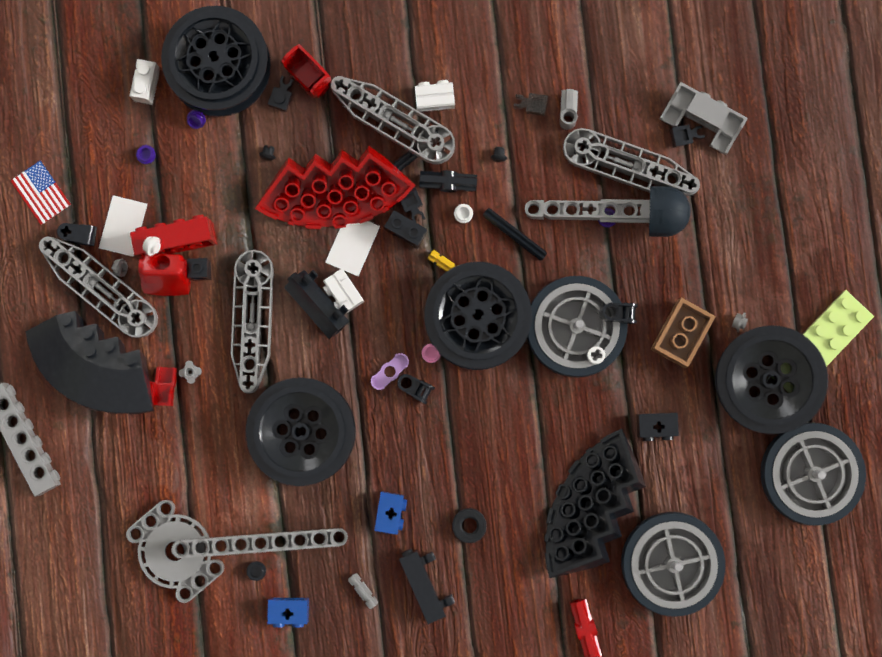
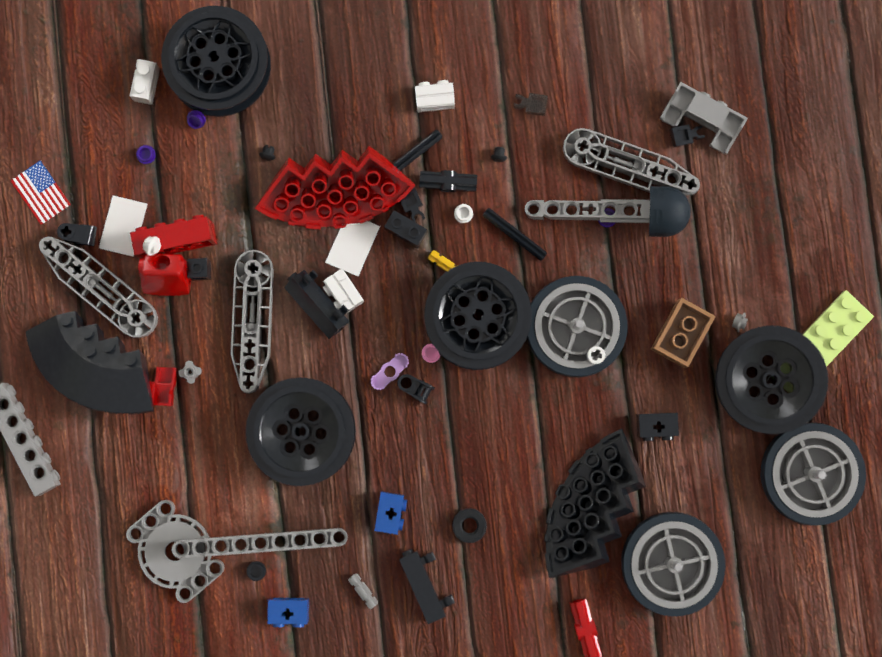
(120, 267): light grey piece -> none
(280, 96): black plate -> none
(306, 71): red piece -> none
(384, 112): light grey beam -> none
(568, 108): light grey piece -> none
(623, 313): black piece -> none

